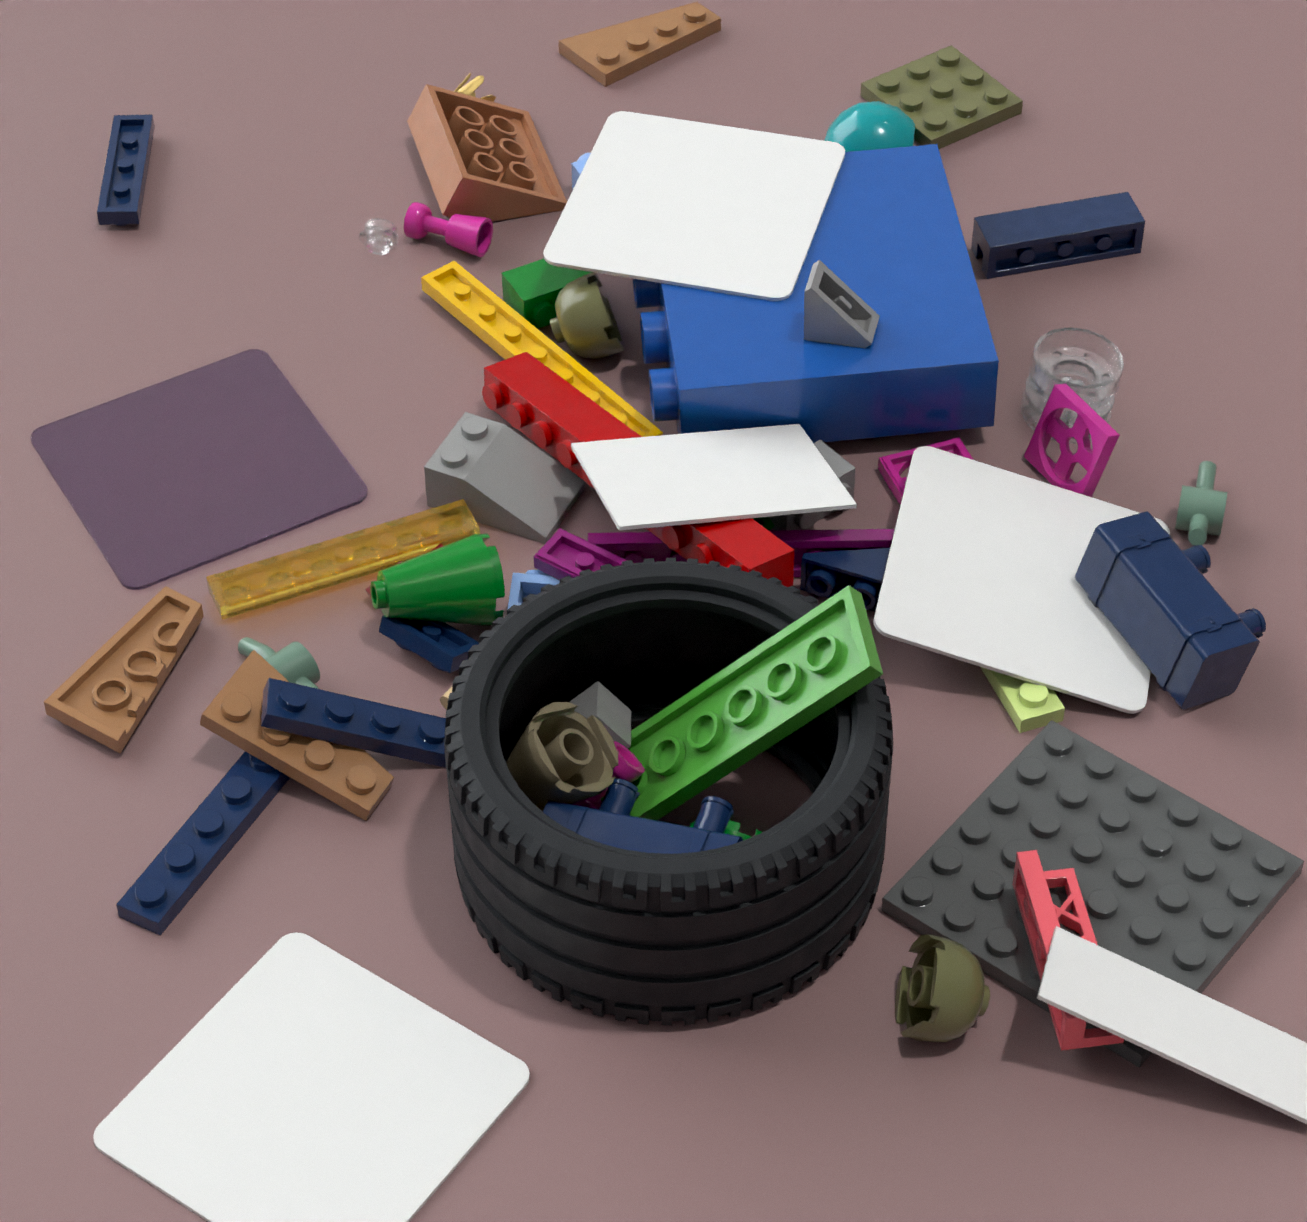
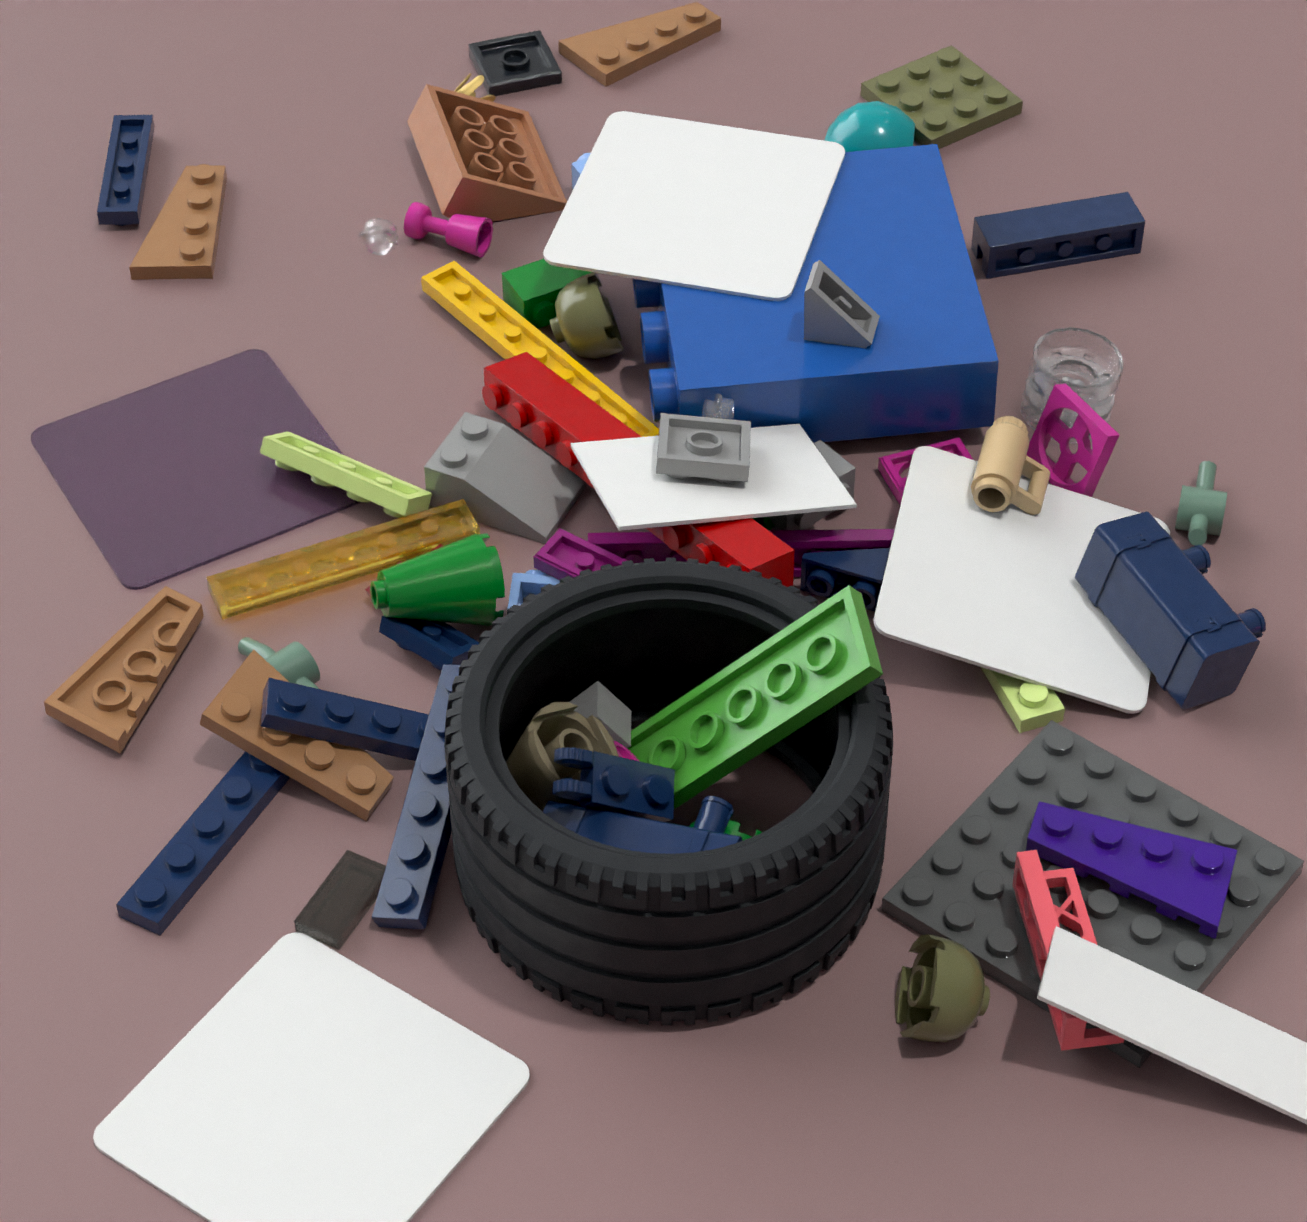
(186, 230): none -> medium nougat wing
(334, 469): none -> yellowish green plate
(341, 900): none -> clear smoke tile
(422, 827): none -> plate
(515, 63): none -> black tile
(617, 784): none -> dark blue hinge
(703, 448): none -> light grey plate
(719, 407): none -> clear plate
(1000, 469): none -> tan piece
(1161, 867): none -> dark purple wing

